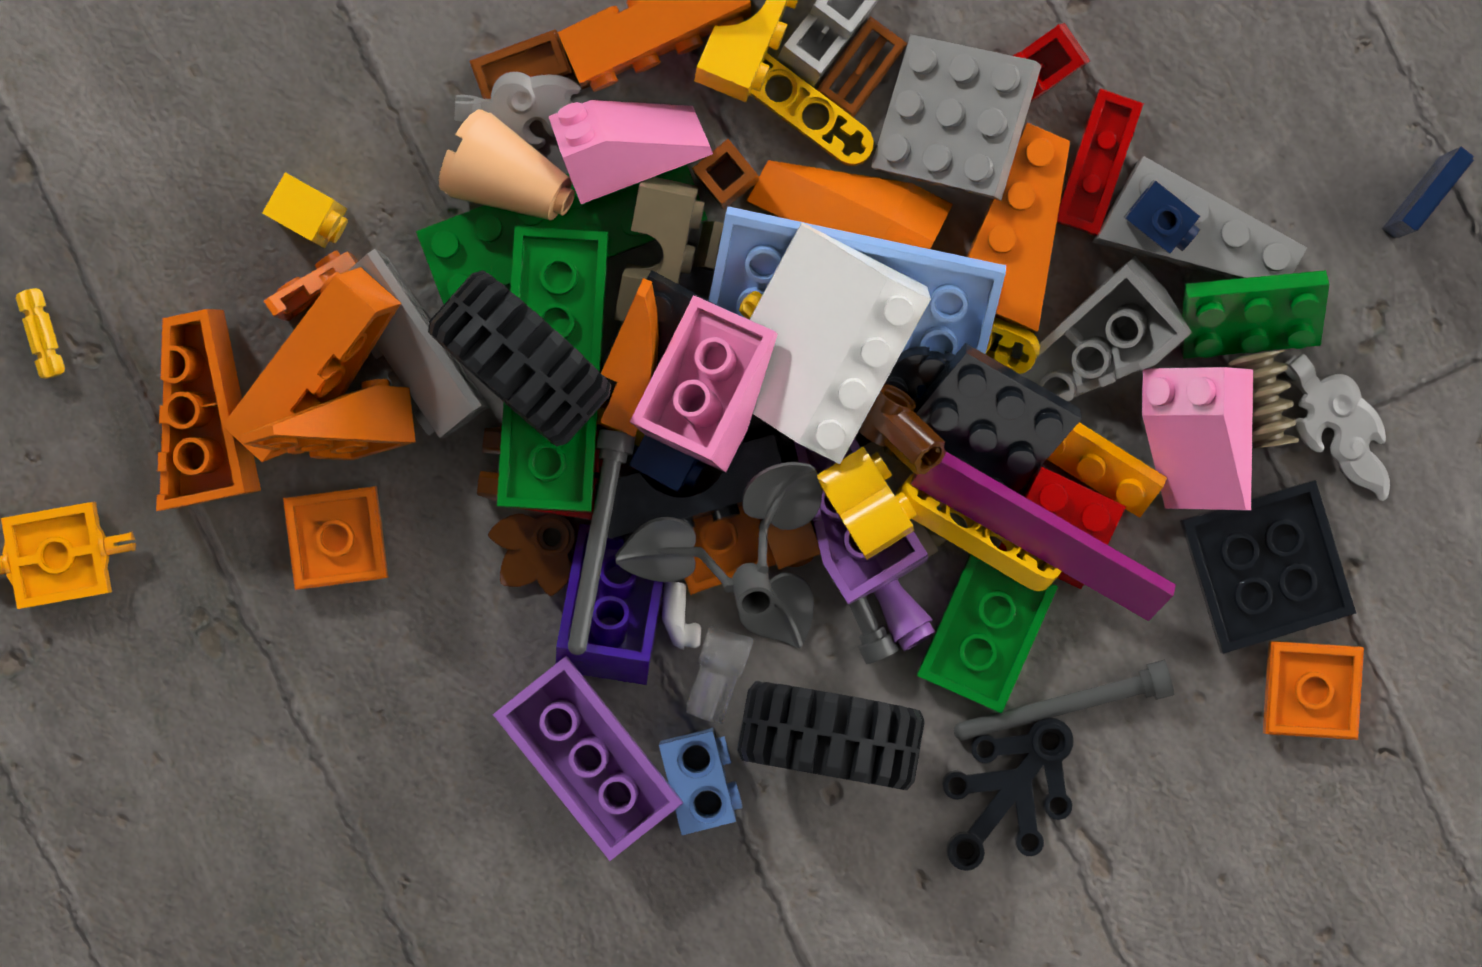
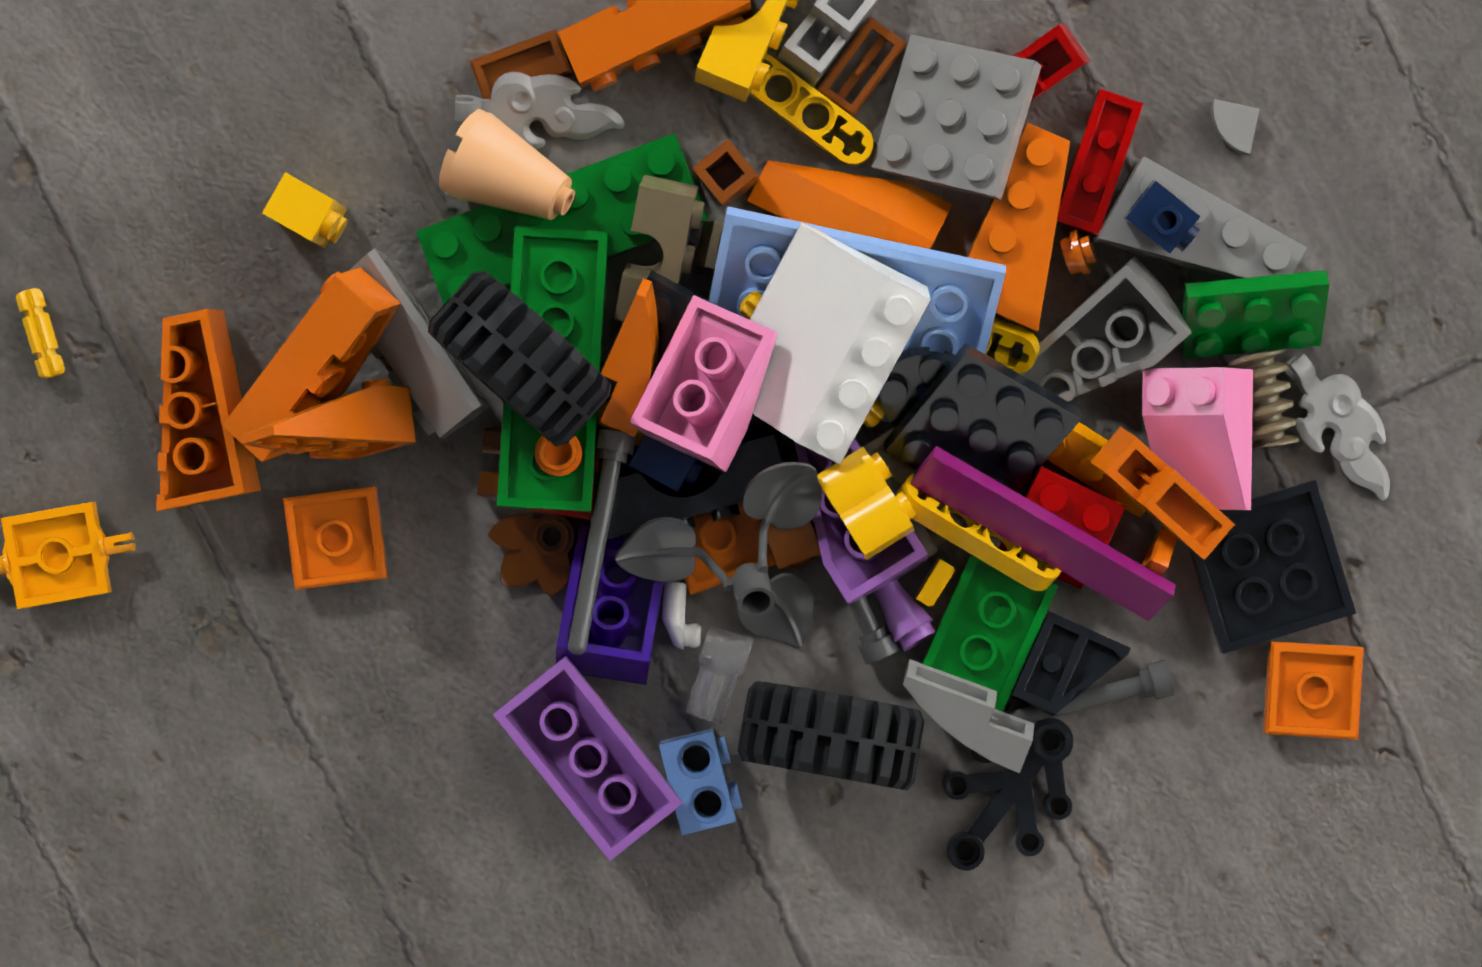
(303, 292): orange wing -> none
(558, 460): none -> orange plate
(625, 143): bright pink slope -> none
(902, 430): reddish brown piece -> none
(934, 582): none -> yellow tile
(970, 715): none -> light grey slope
(1064, 664): none -> black wing
(1078, 253): none -> orange plate
(1160, 552): none -> orange tile
(1162, 492): none -> orange slope
(1235, 124): none -> light grey tile
(1428, 193): dark blue tile -> none

